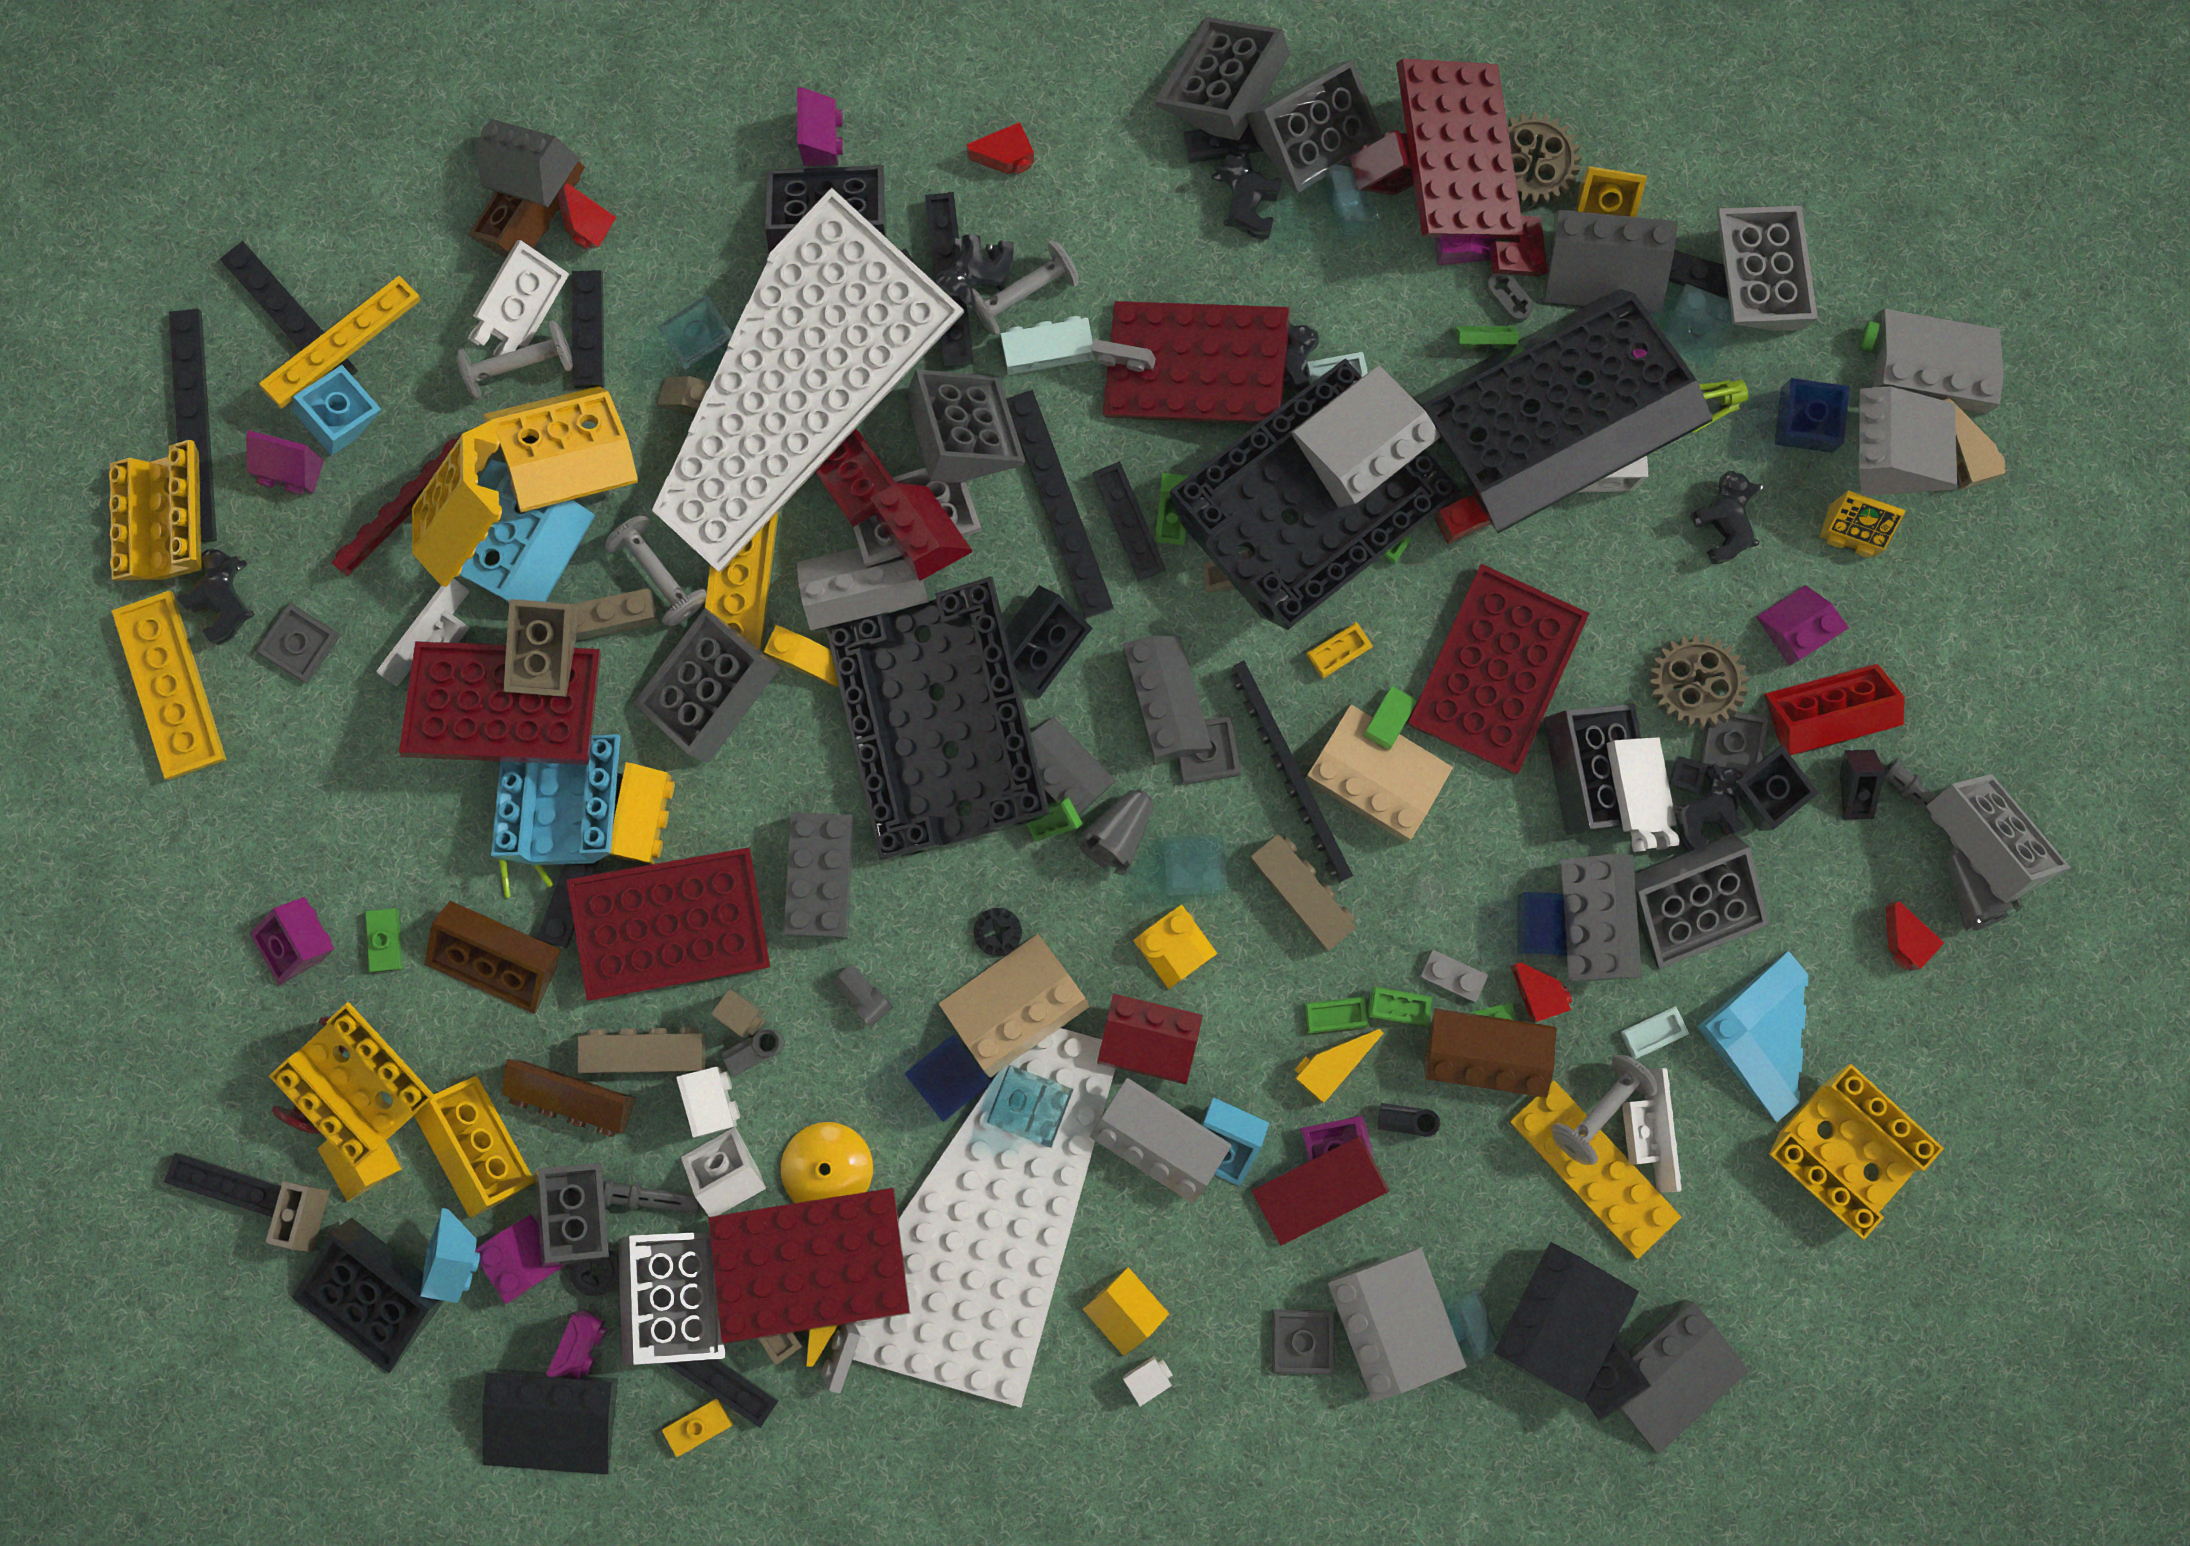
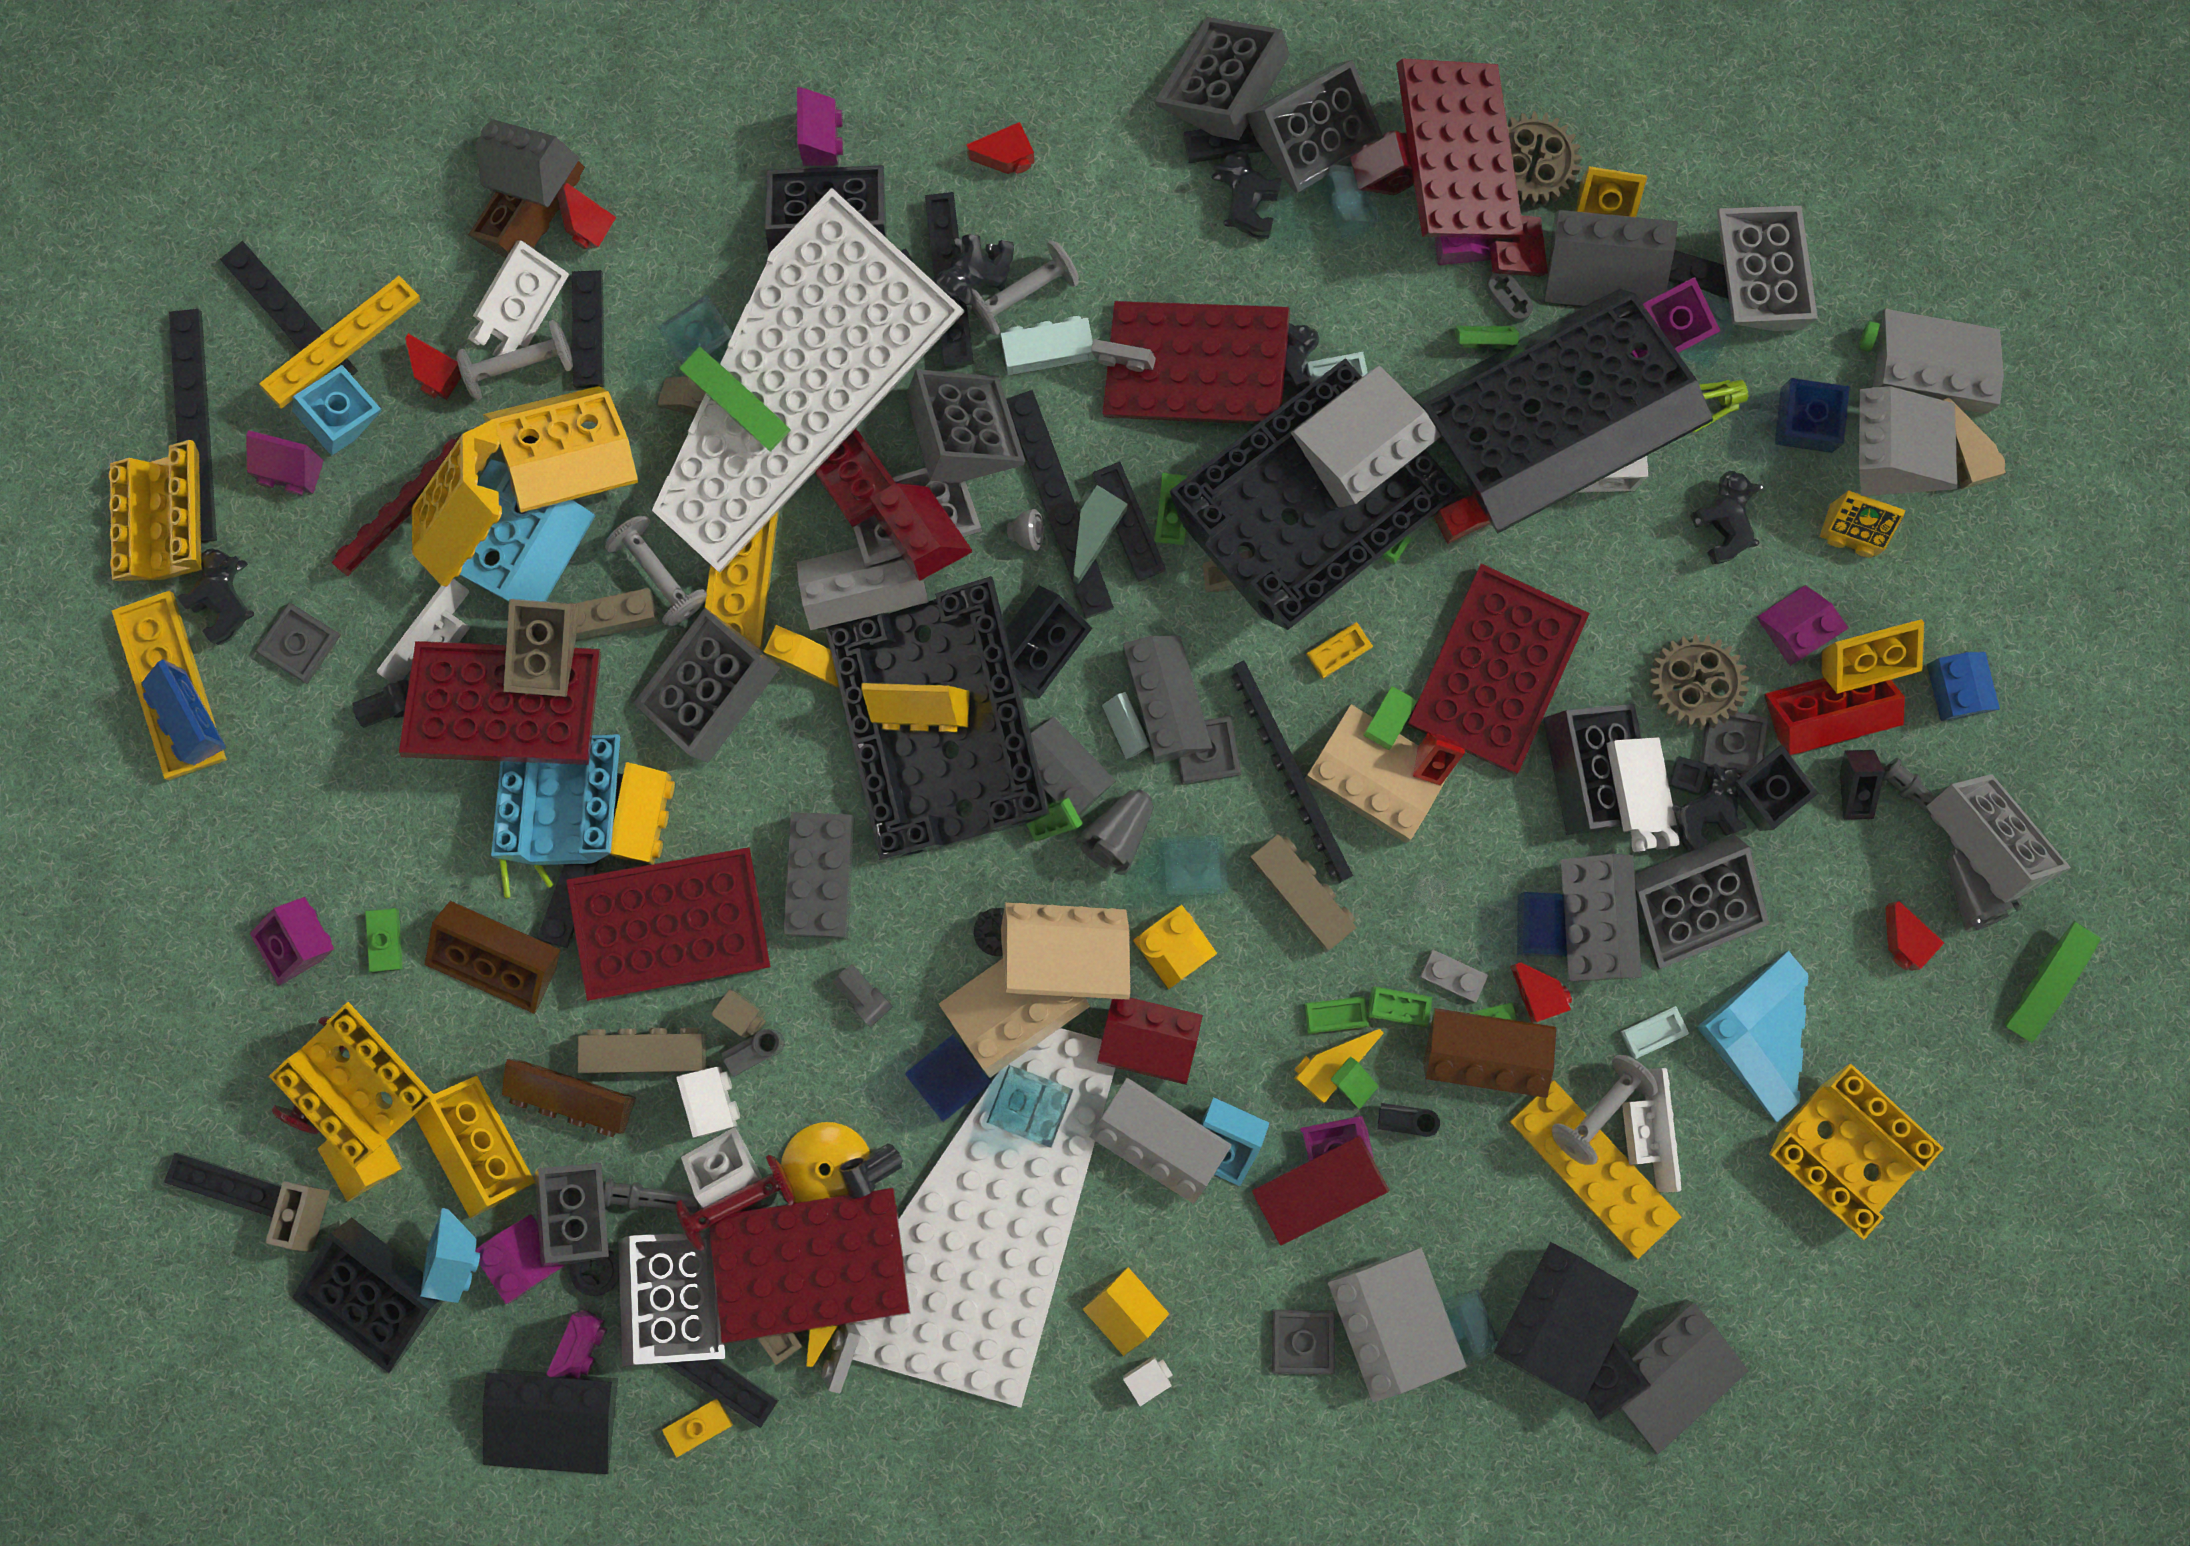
(181, 713): none -> blue slope
(383, 705): none -> black piece
(432, 369): none -> red slope
(734, 1202): none -> dark red hose
(735, 399): none -> bright green slope
(863, 1173): none -> black piece
(917, 706): none -> yellow slope
(1027, 530): none -> light grey brick
(1066, 951): none -> tan slope
(1098, 520): none -> sand green slope
(1125, 725): none -> light aqua tile
(1354, 1082): none -> bright green tile
(1437, 758): none -> red slope
(1683, 315): none -> magenta slope
(1874, 657): none -> yellow slope
(1962, 685): none -> blue slope
(2053, 982): none -> bright green slope

